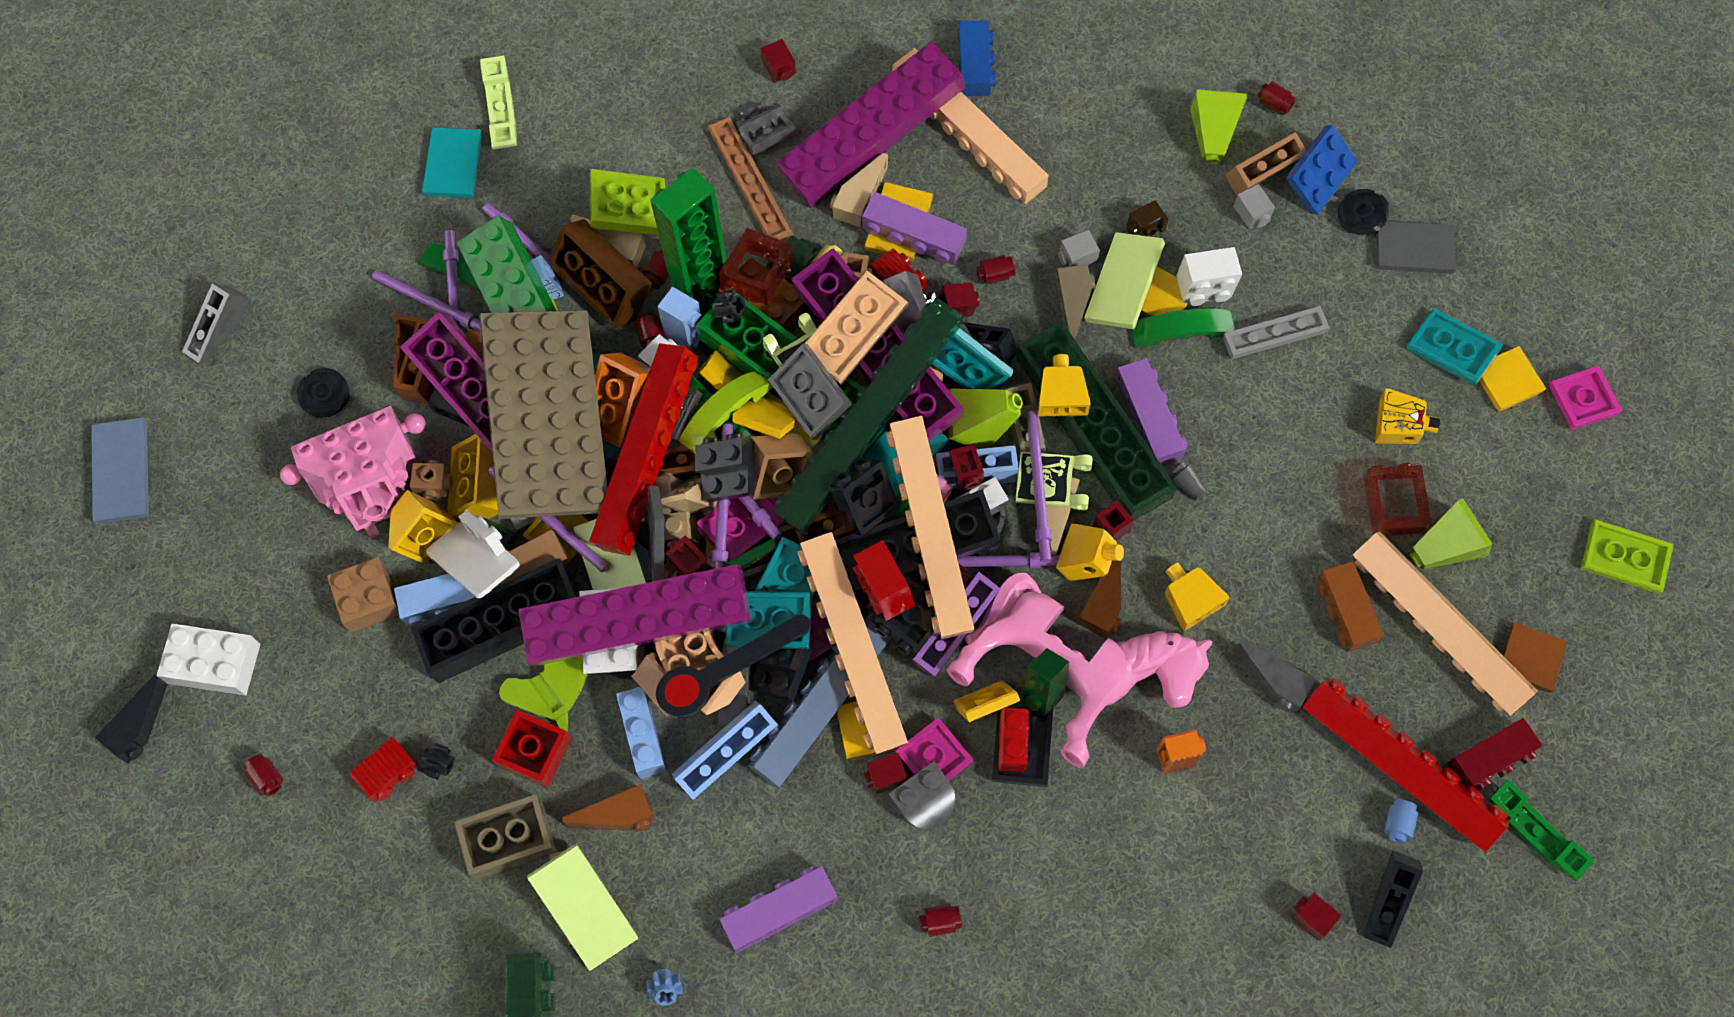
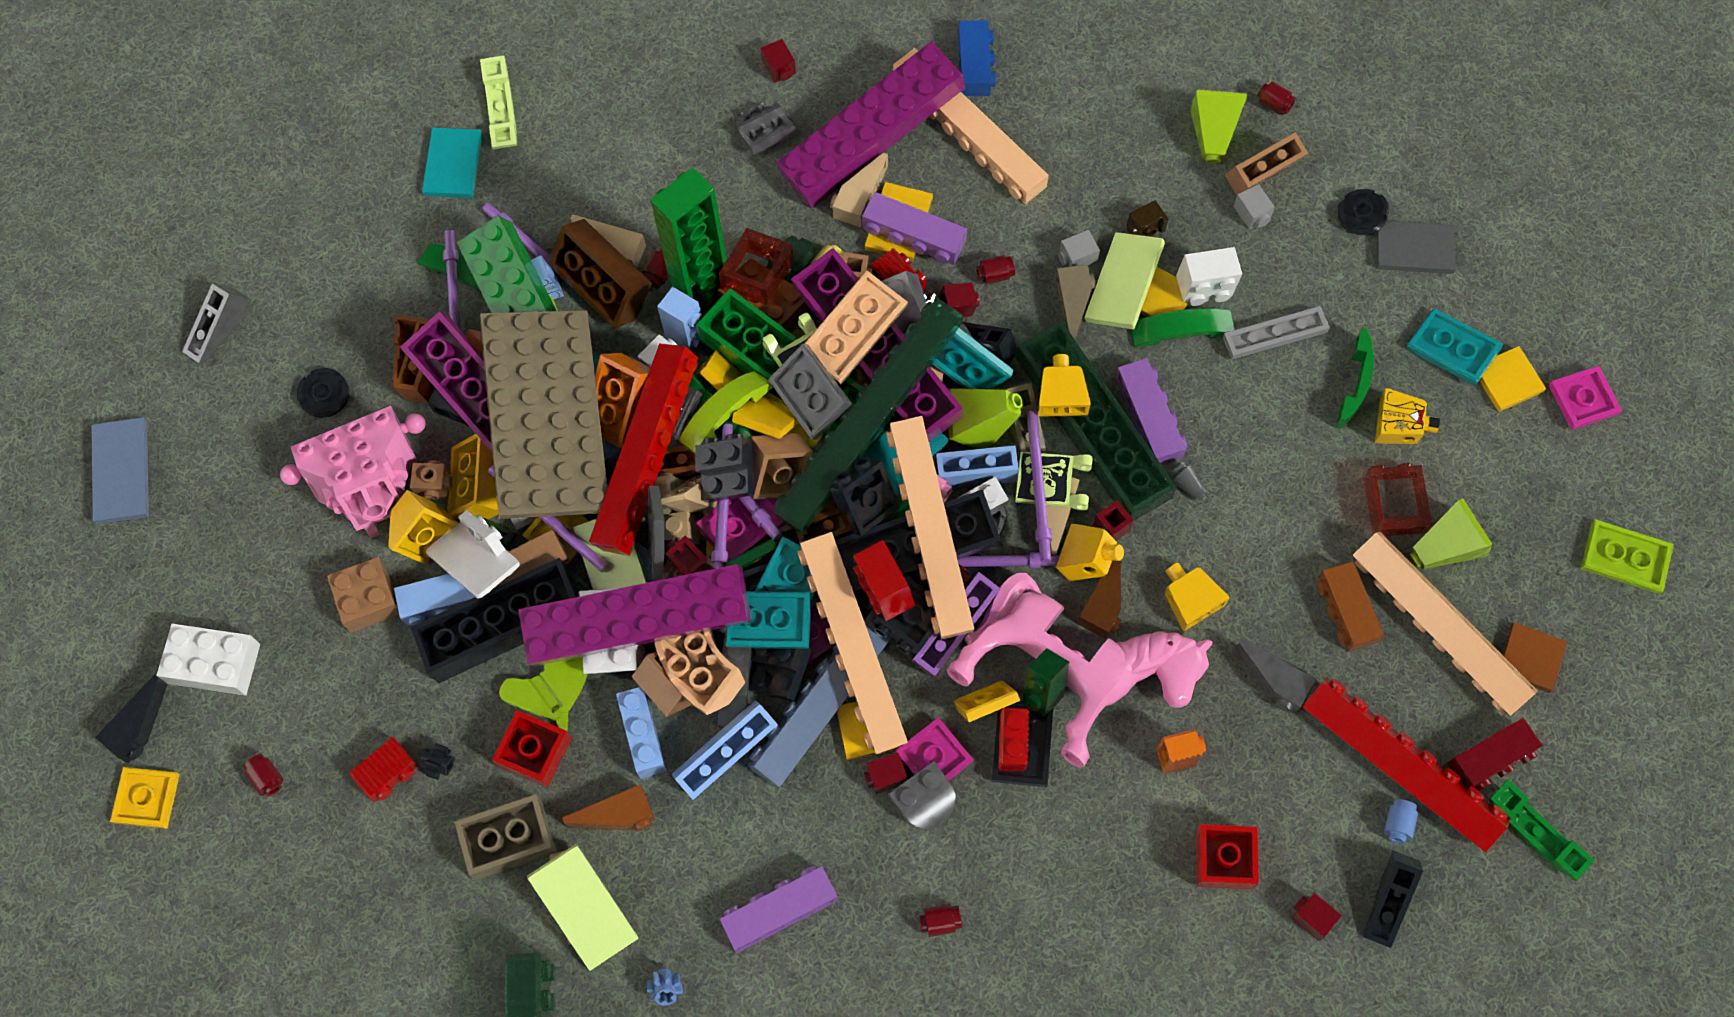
(144, 797): none -> yellow tile
(466, 319): medium lavender bar -> none
(623, 201): lime plate -> none
(648, 328): dark red brick -> none
(687, 689): black piece -> none
(729, 306): black gear -> none
(749, 179): nougat tile -> none
(967, 466): dark red bracket -> none
(1226, 856): none -> red brick
(1321, 169): blue plate -> none
(1362, 353): none -> green slope

